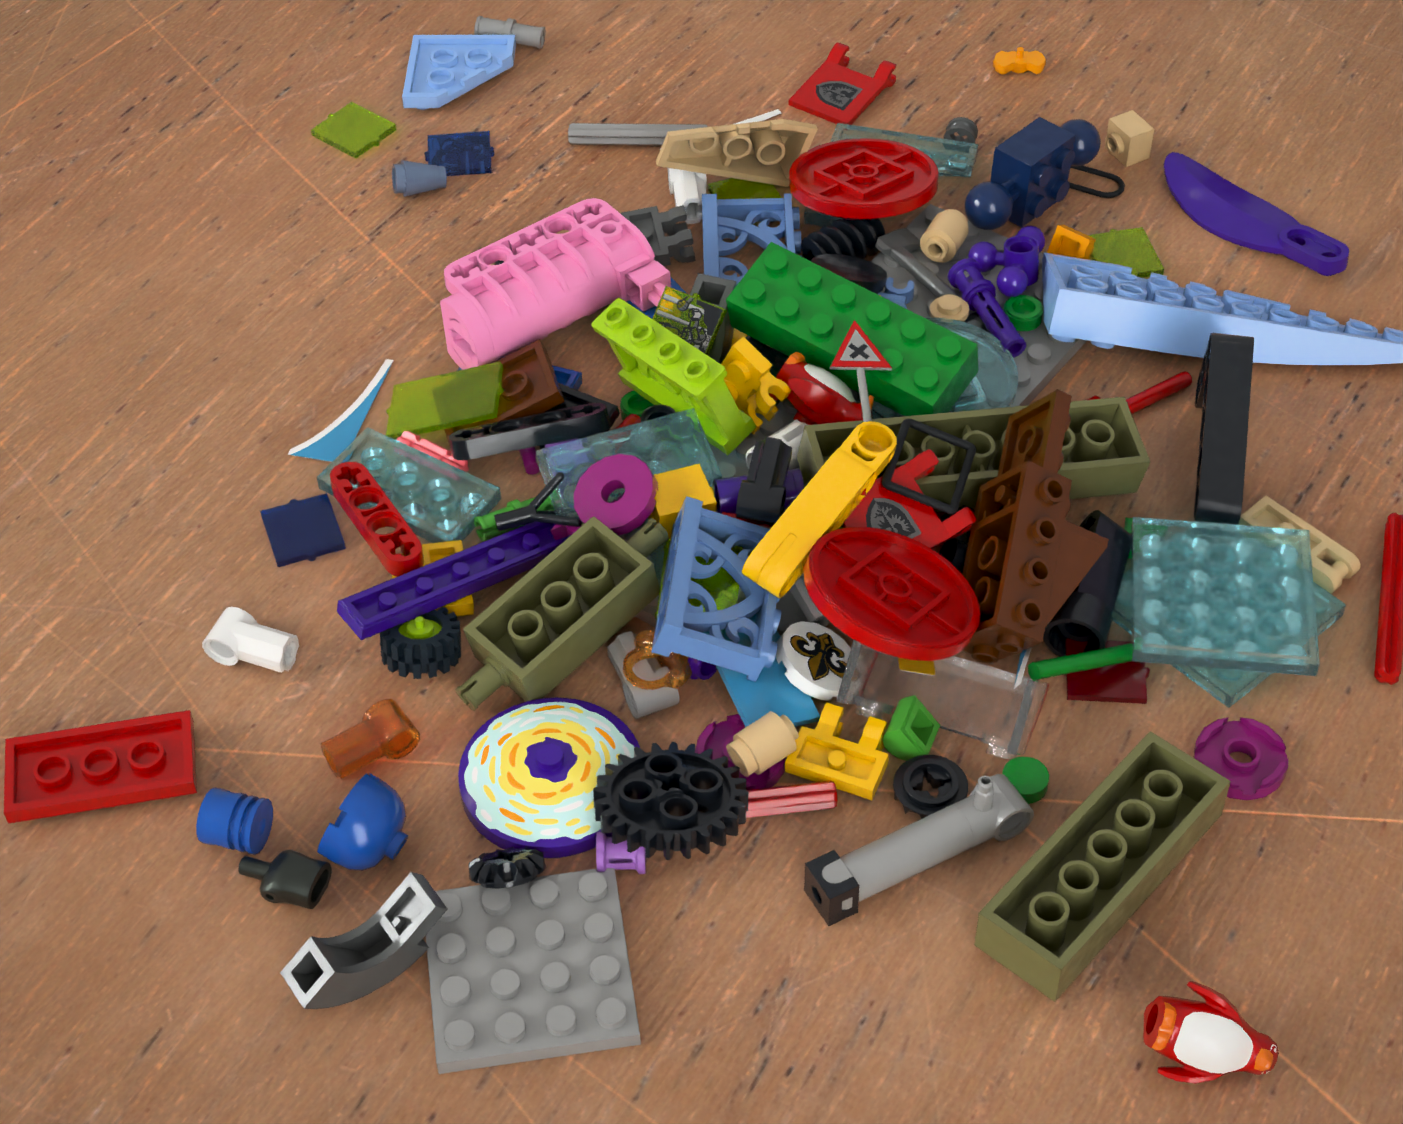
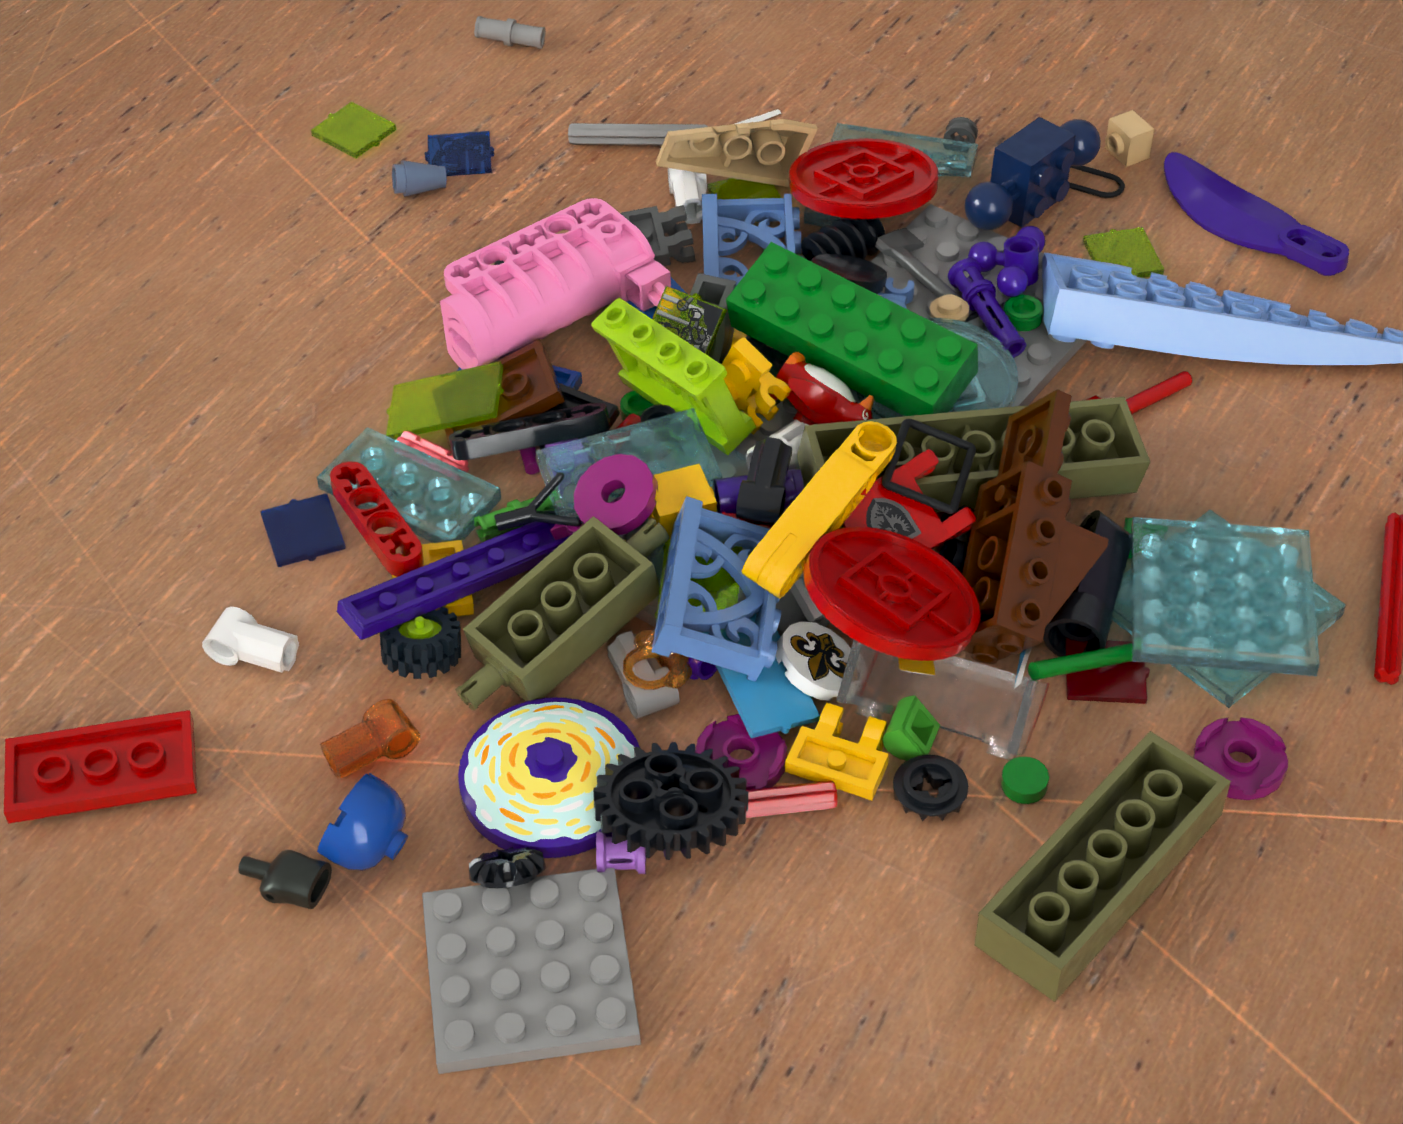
(234, 820): blue piece -> none
(343, 431): dark azure sticker -> none
(370, 956): dark grey arch -> none
(452, 65): light blue plate -> none
(763, 743): tan brick -> none
(839, 92): red flag -> none
(860, 354): piece -> none
(944, 235): tan brick -> none
(990, 812): light grey piece -> none
(1019, 61): light orange piece -> none
(1071, 243): light orange tile -> none
(1205, 1037): animal -> none
(1225, 403): black beam -> none
(1343, 562): tan plate -> none

